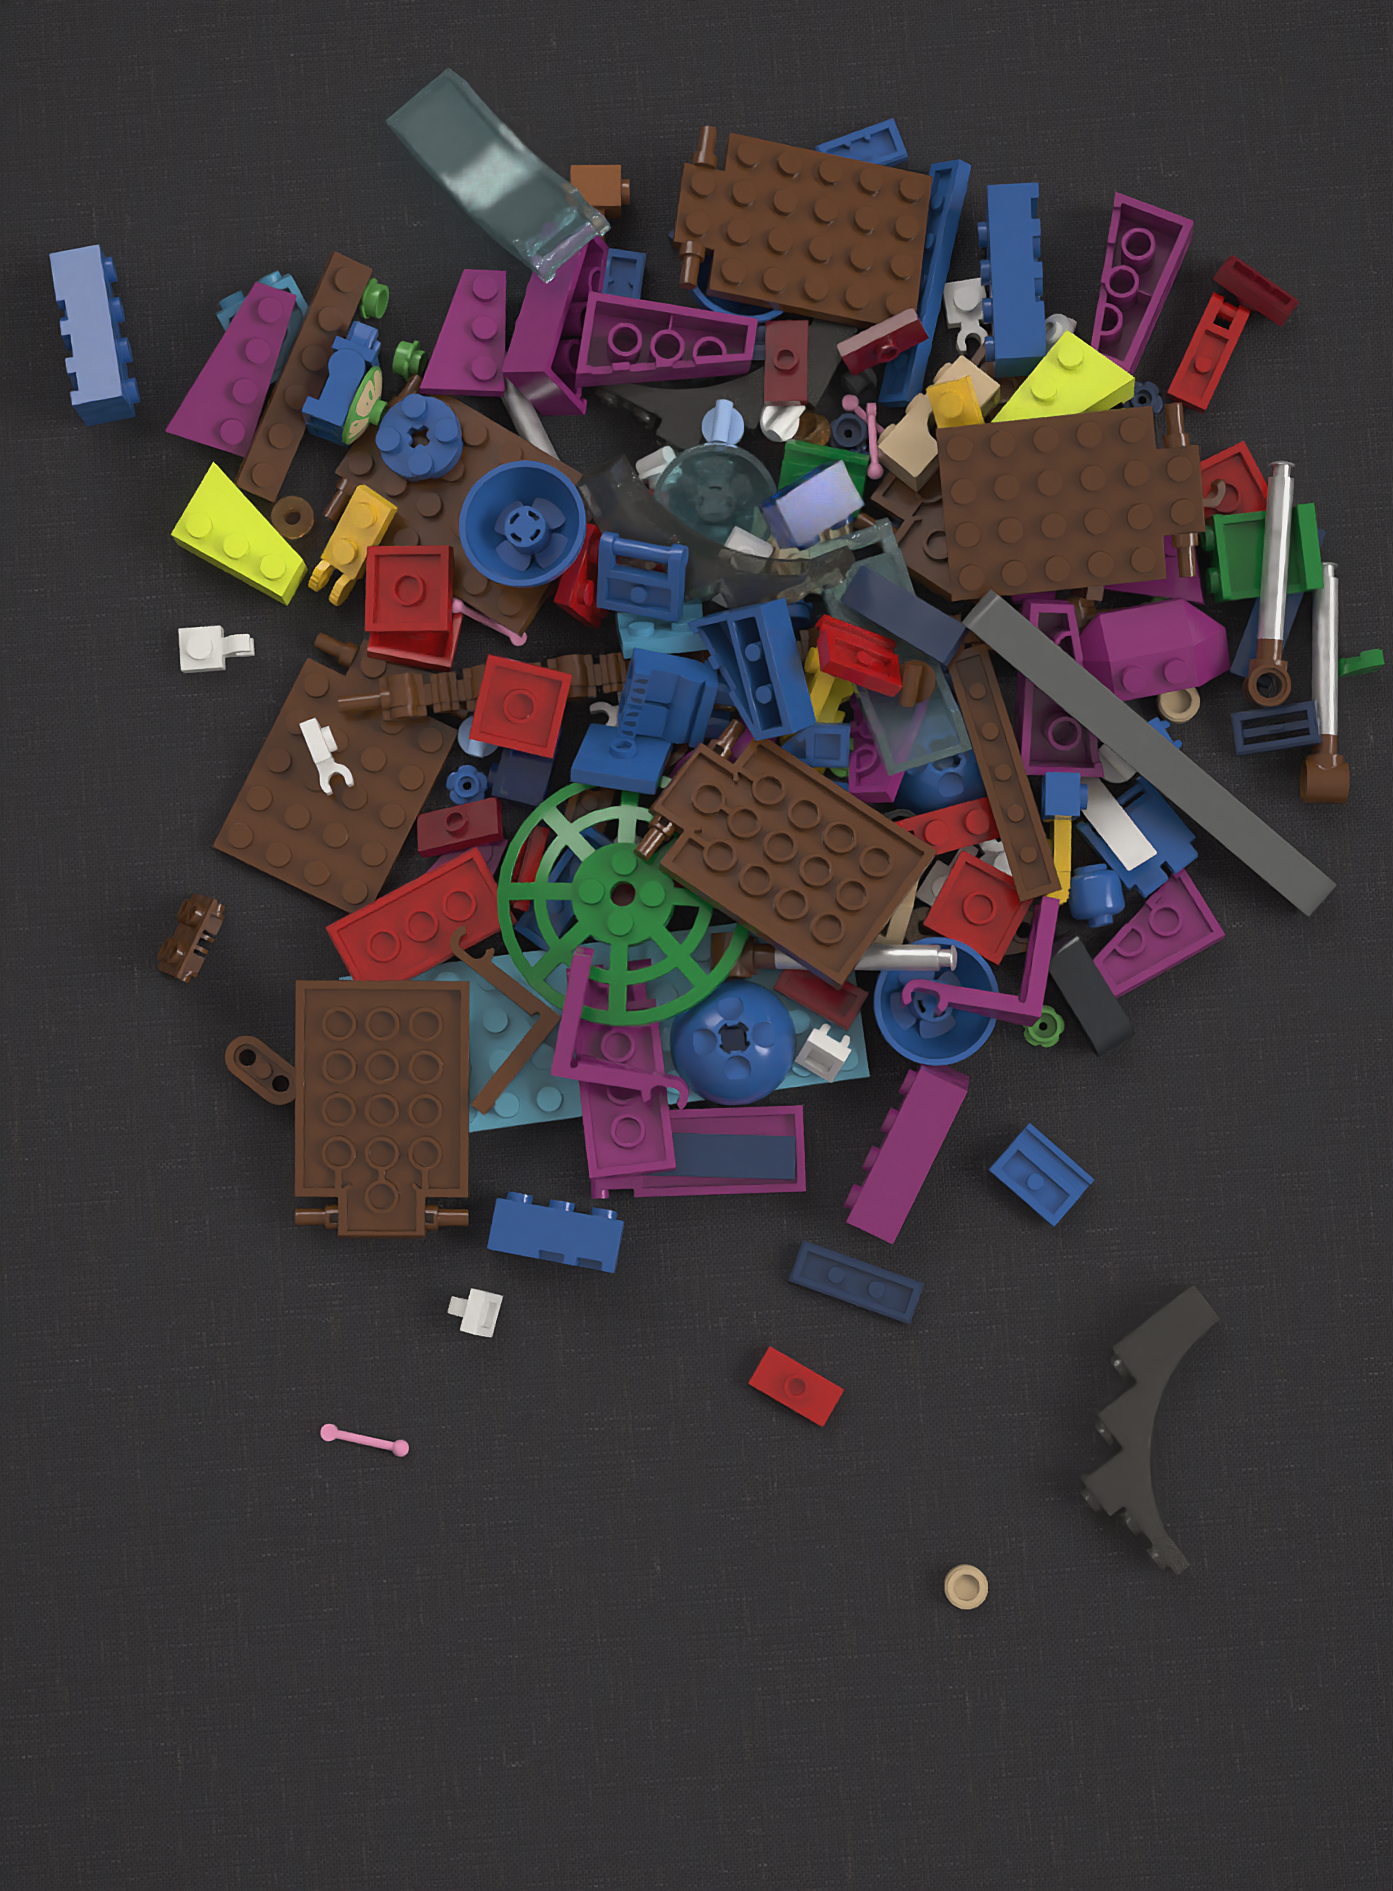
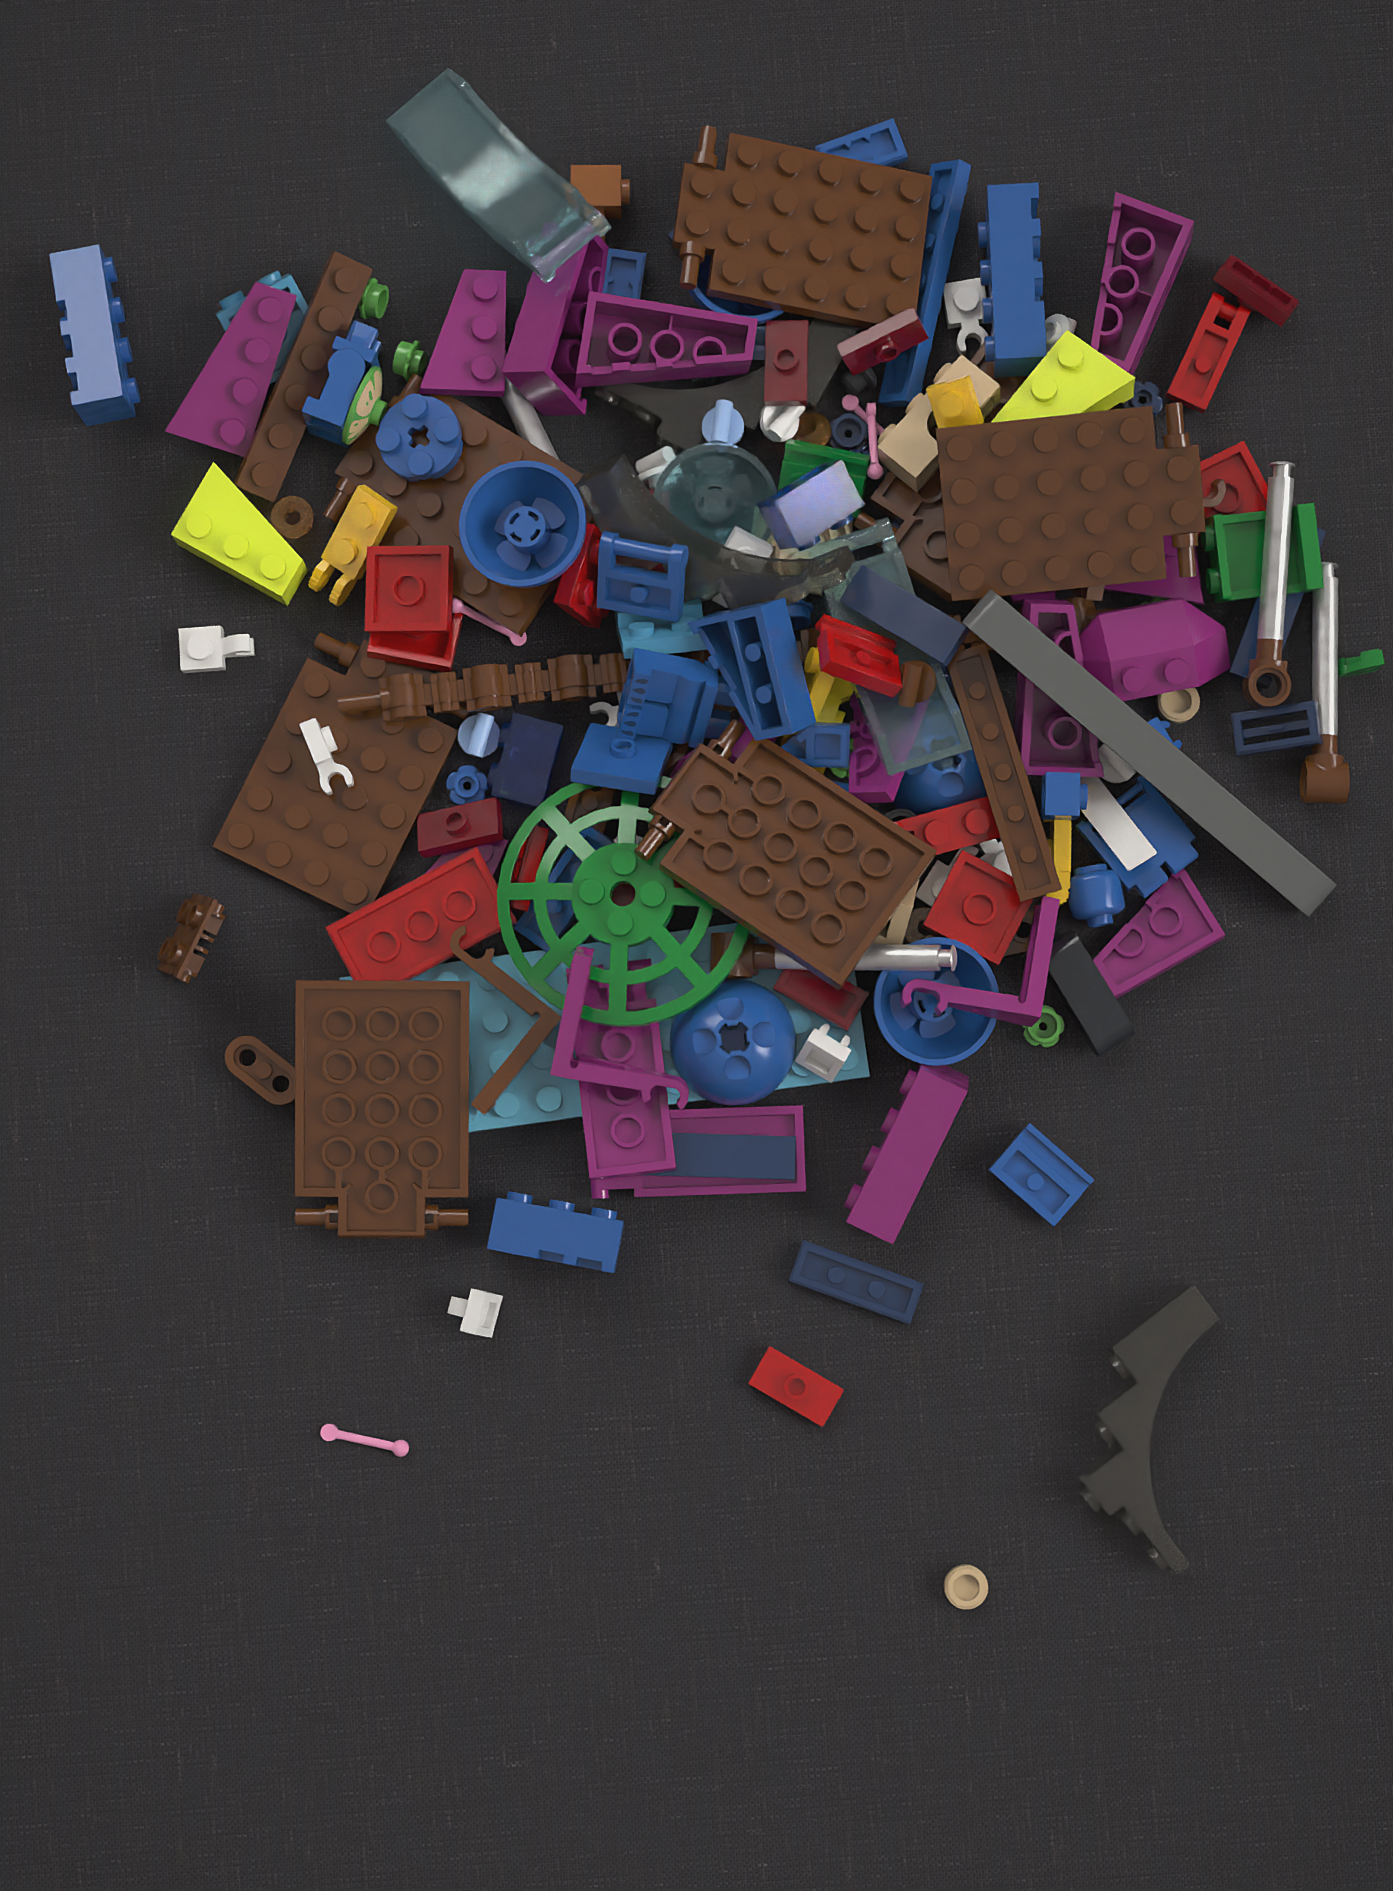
(520, 706): red plate -> none

